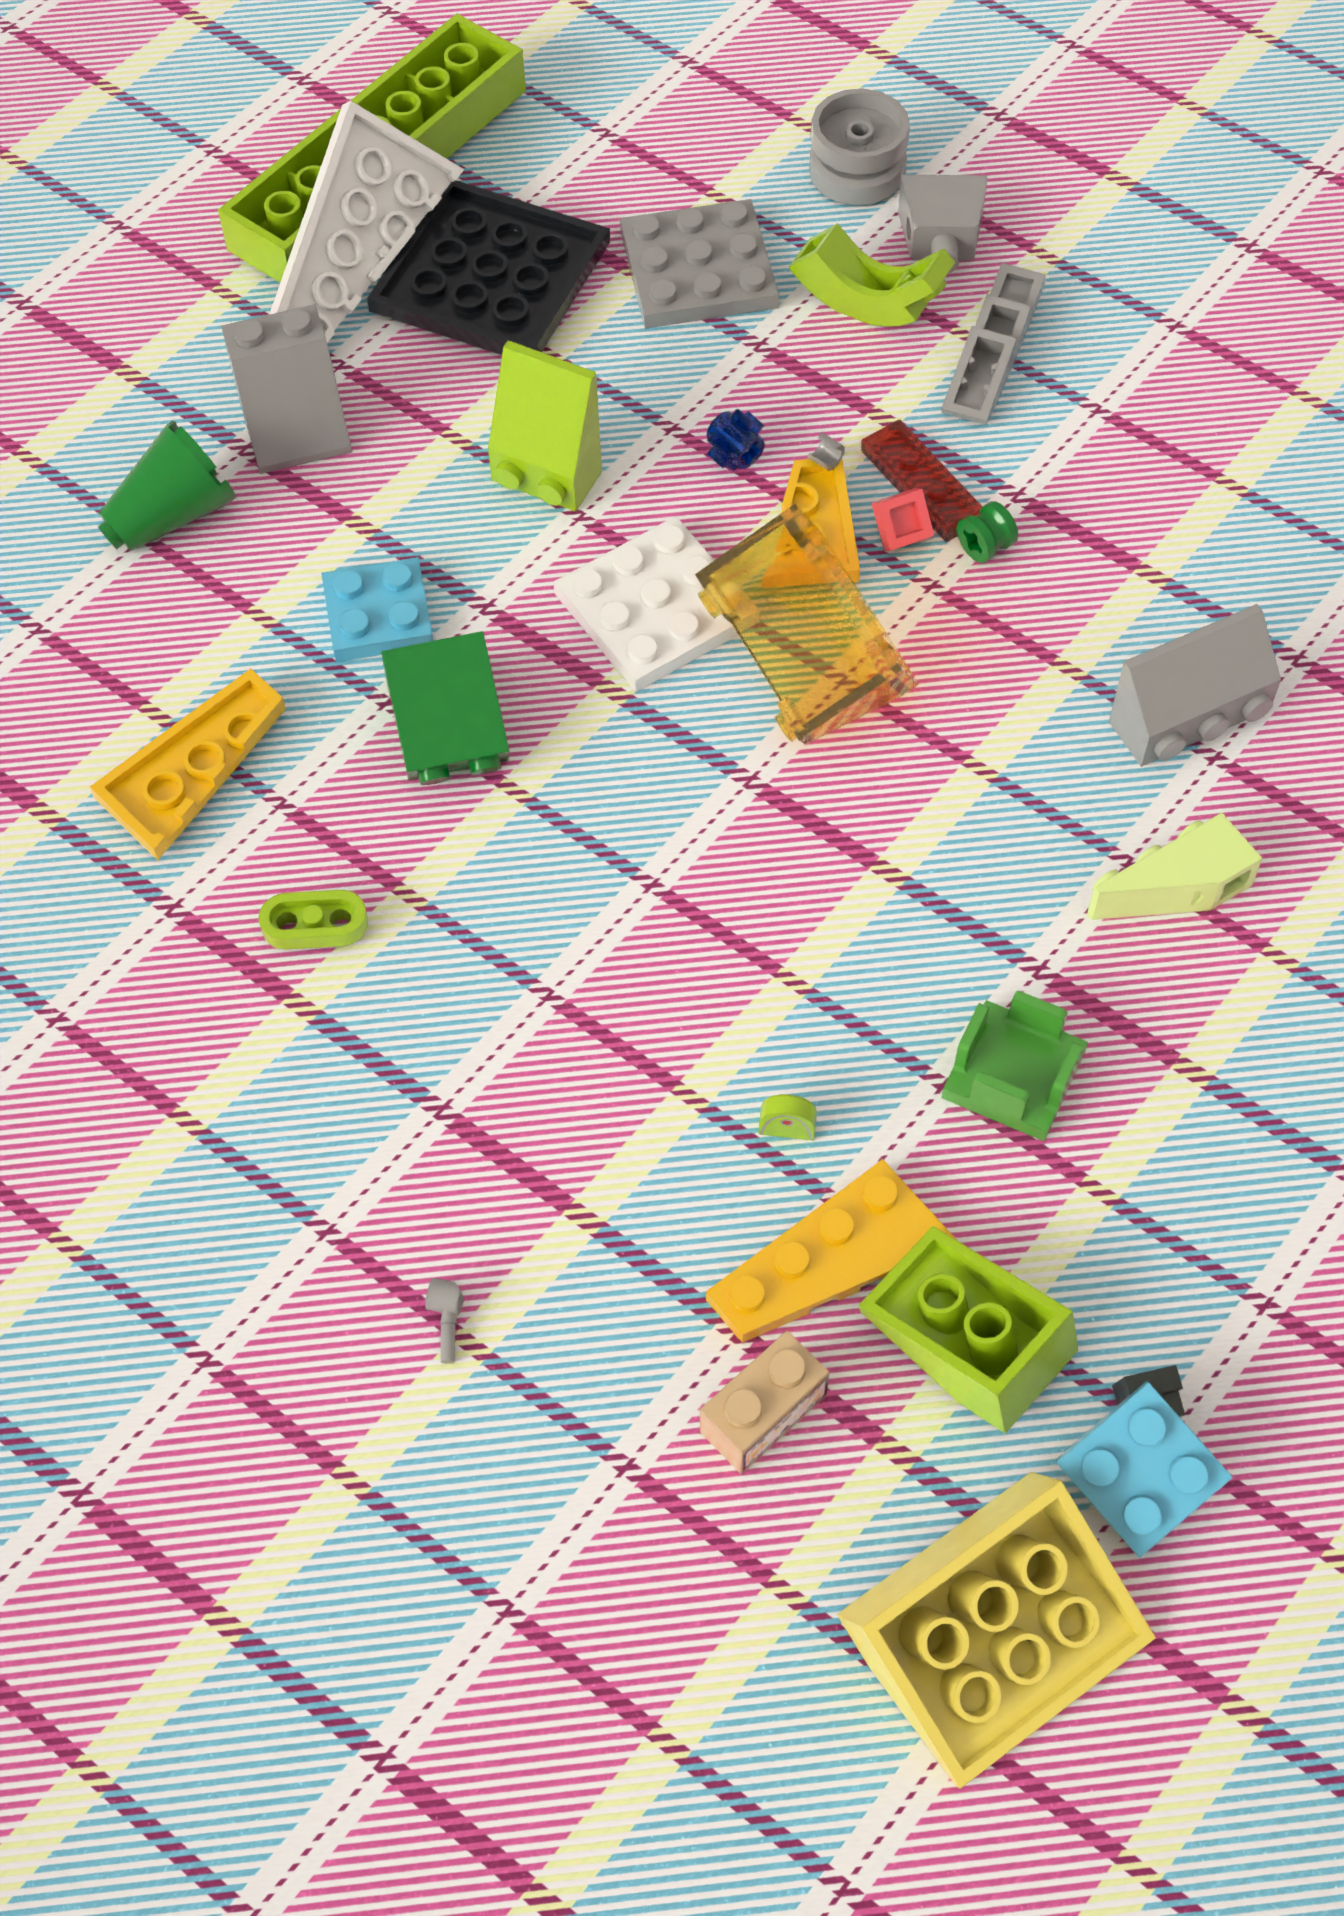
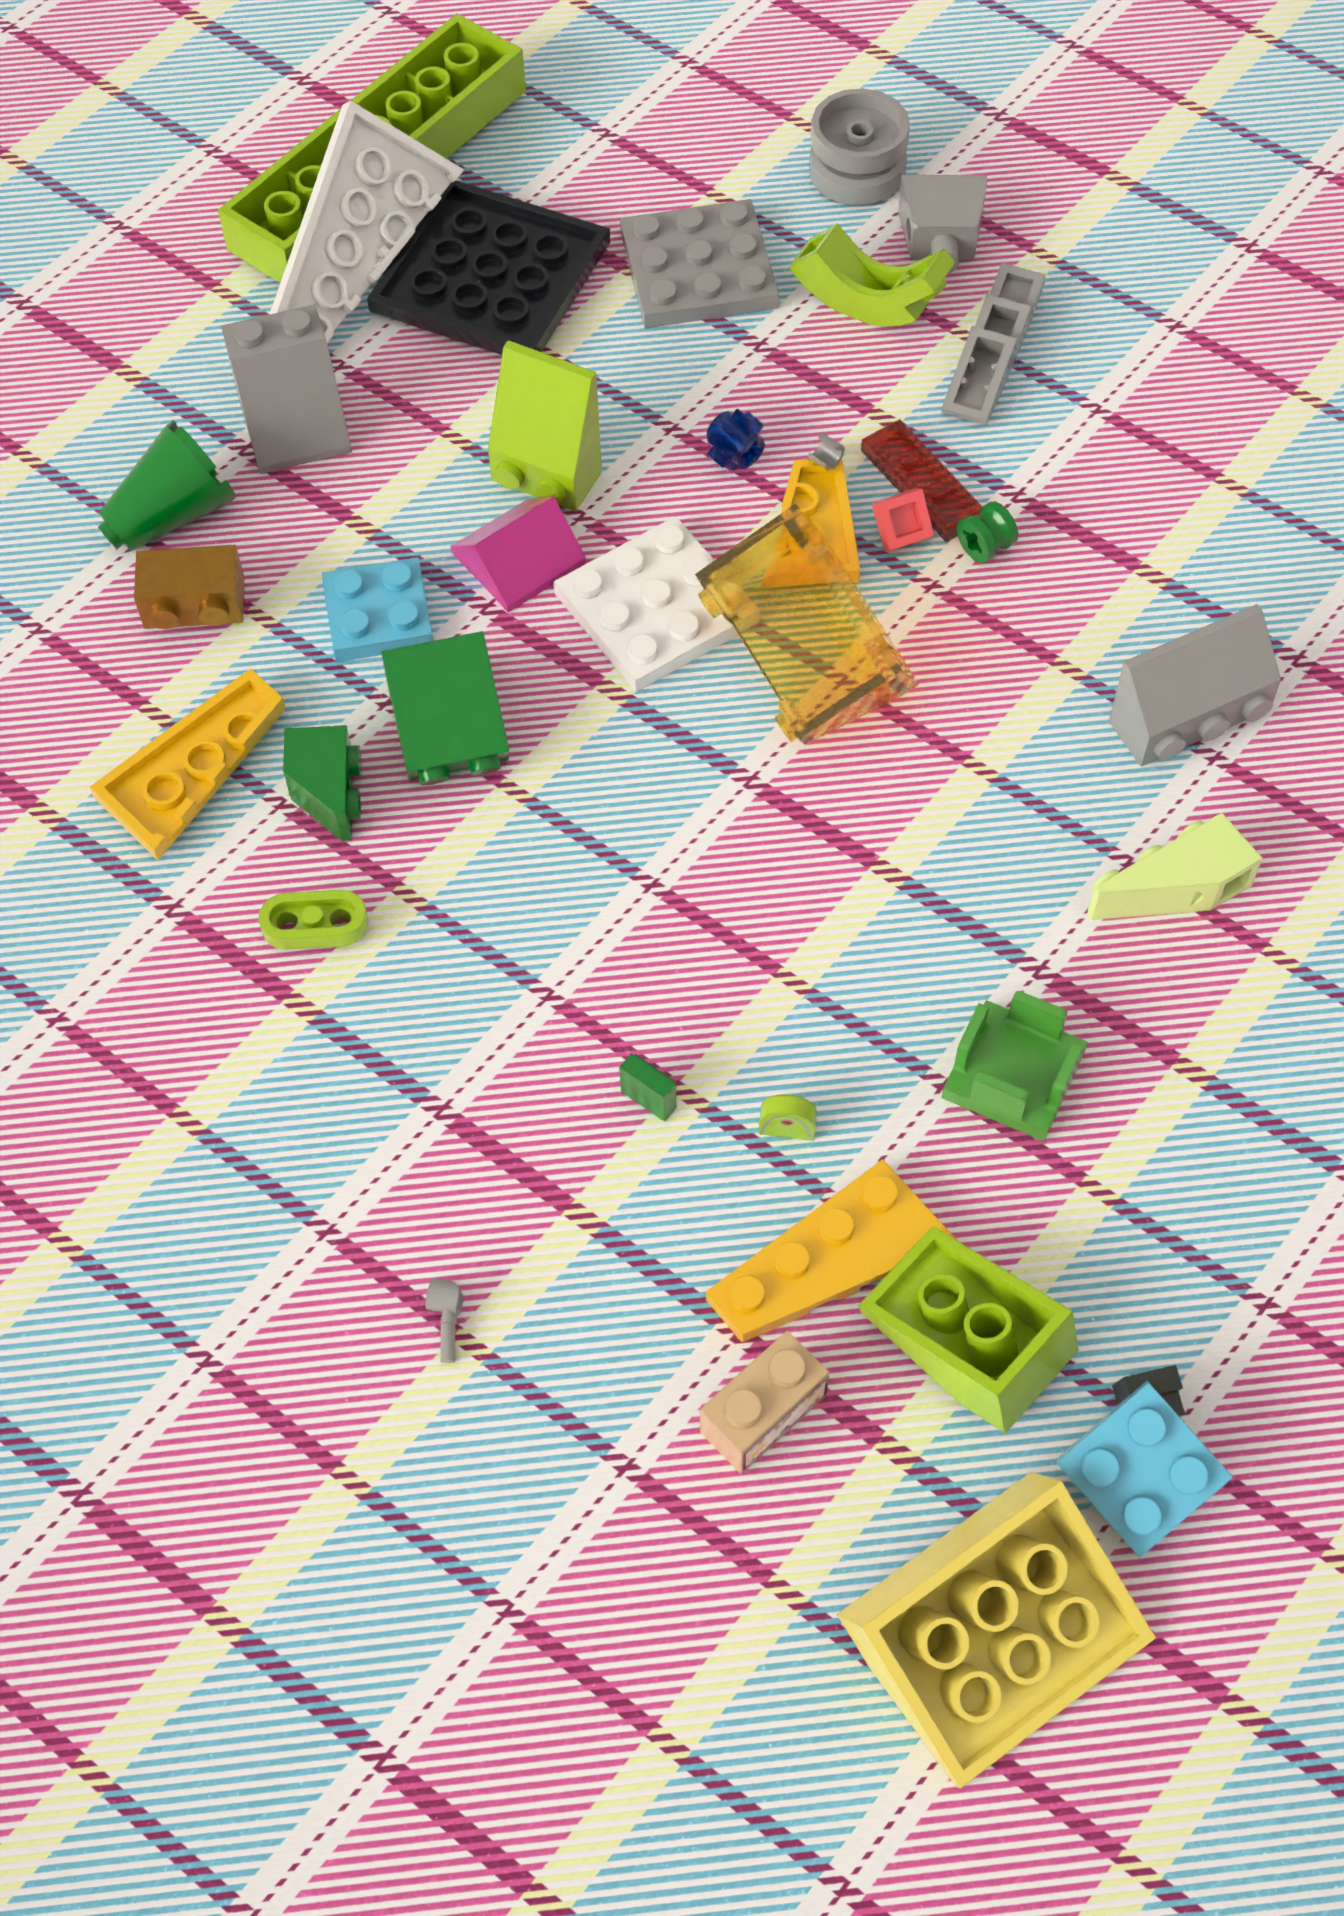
(189, 587): none -> pearl gold brick
(320, 775): none -> green slope
(521, 551): none -> dark pink slope
(648, 1086): none -> green tile

